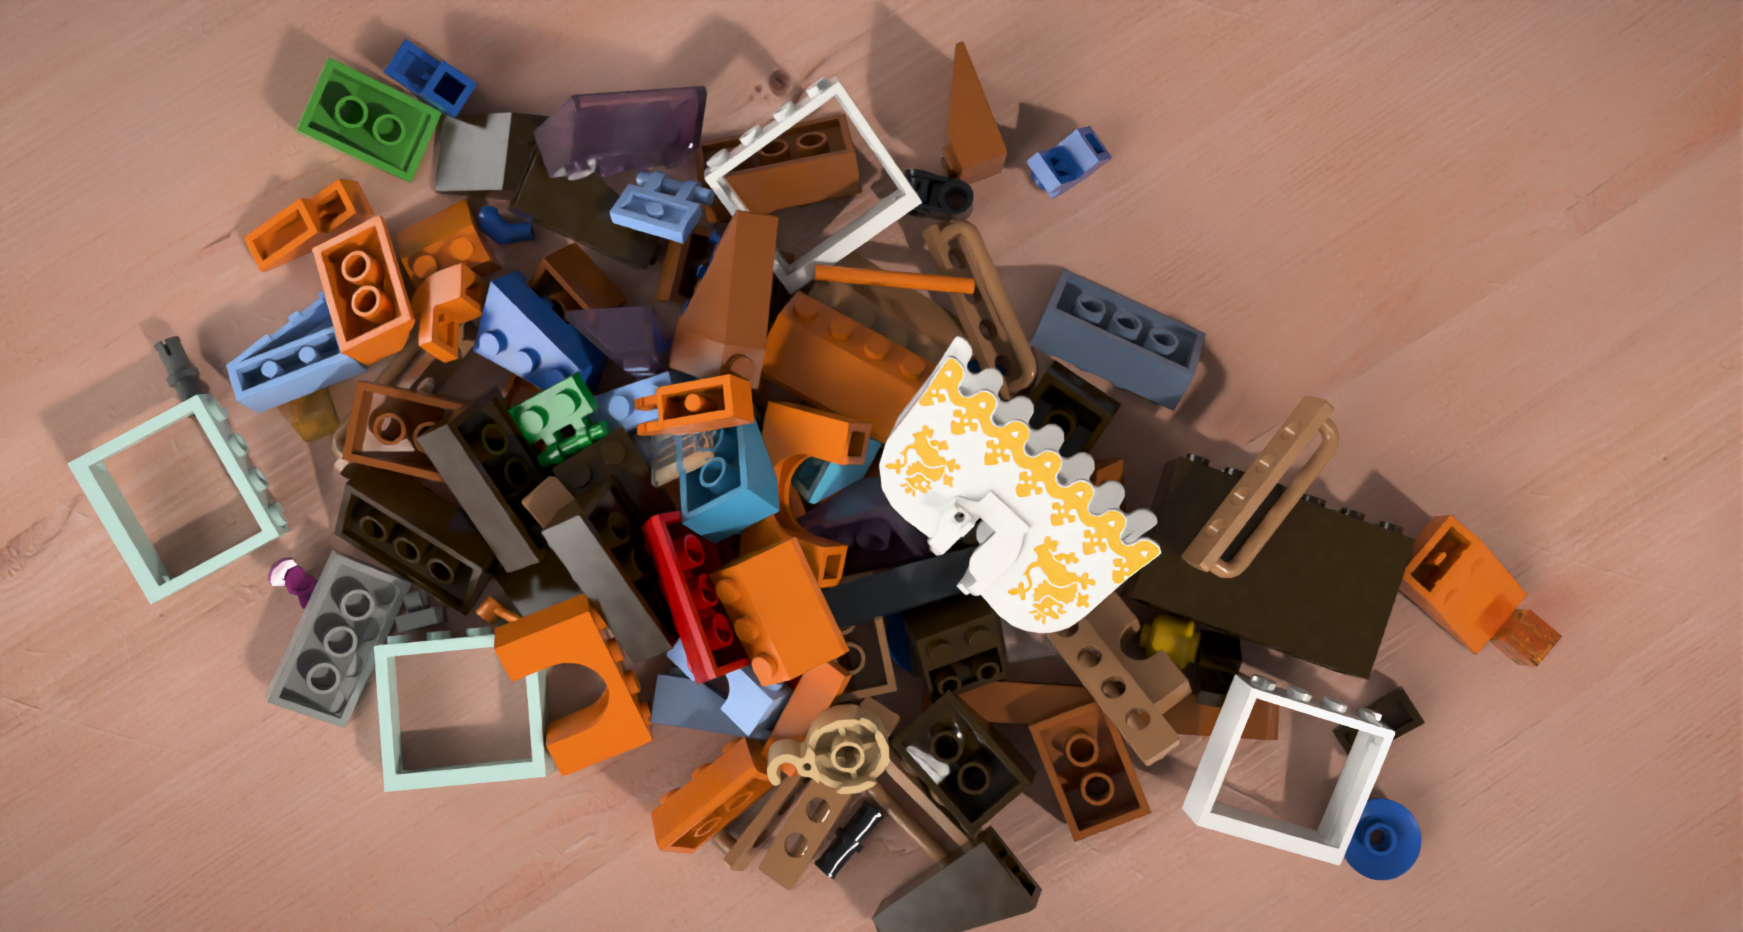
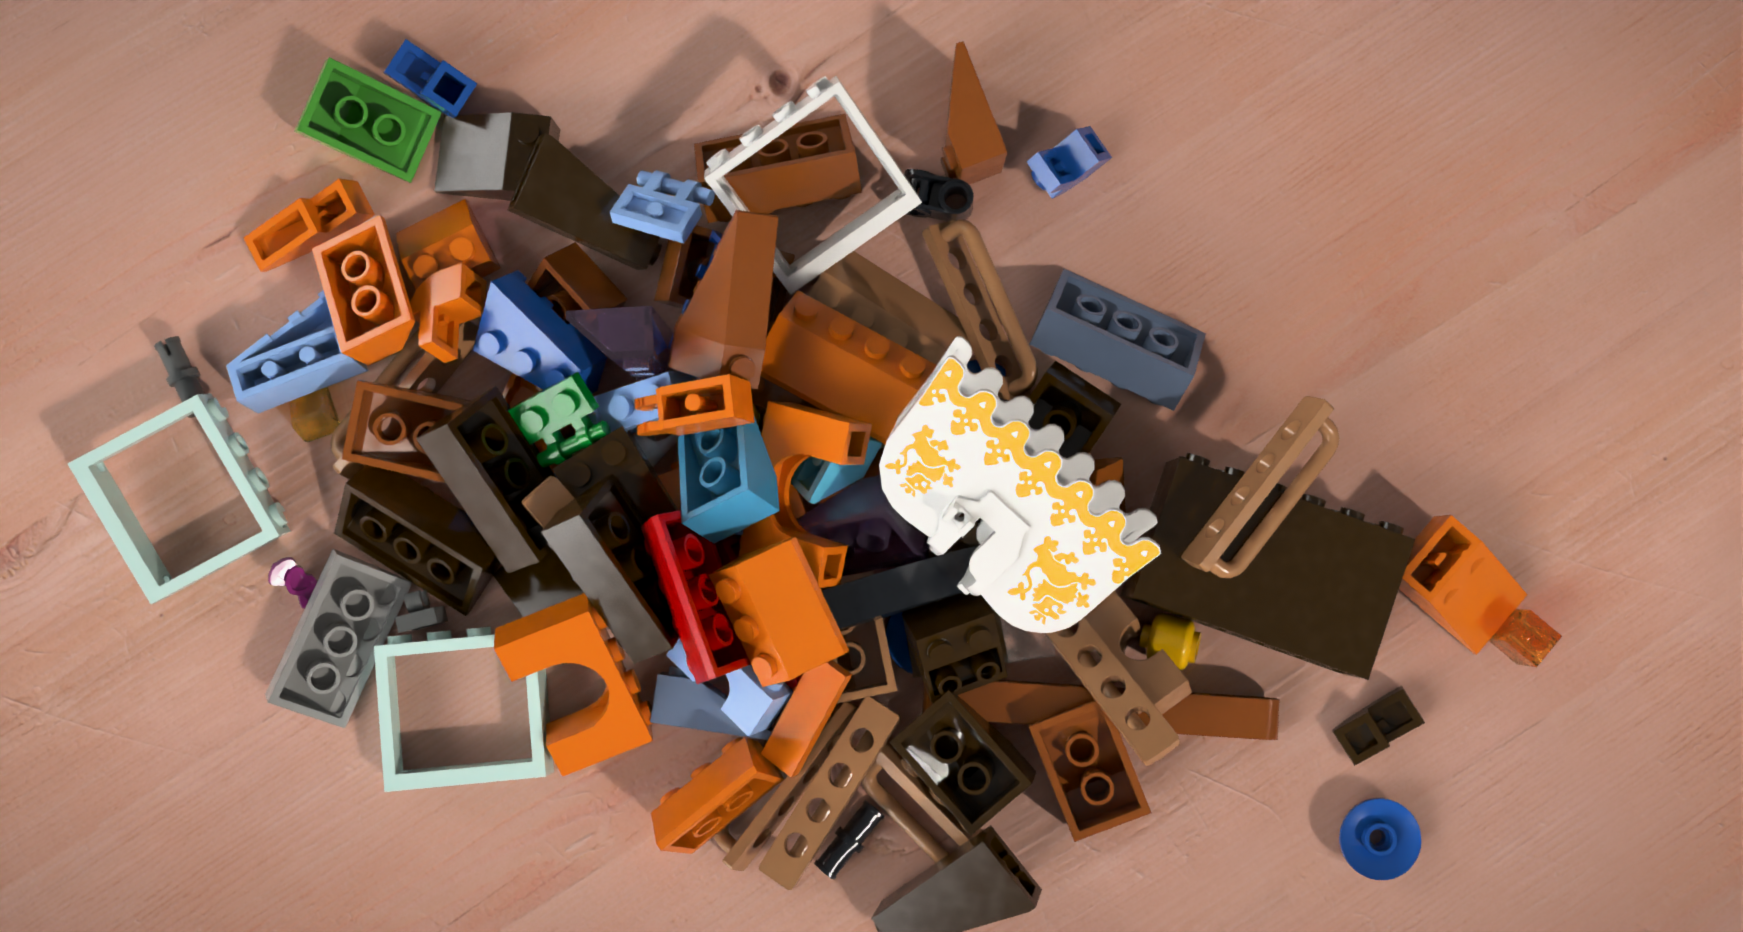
(492, 611): orange hand -> none
(501, 231): blue arm -> none
(622, 131): clear purple slope -> none
(678, 455): clear piece -> none
(823, 752): tan piece -> none
(894, 279): orange bar -> none
(1216, 666): dark brown slope -> none
(1348, 797): white window -> none

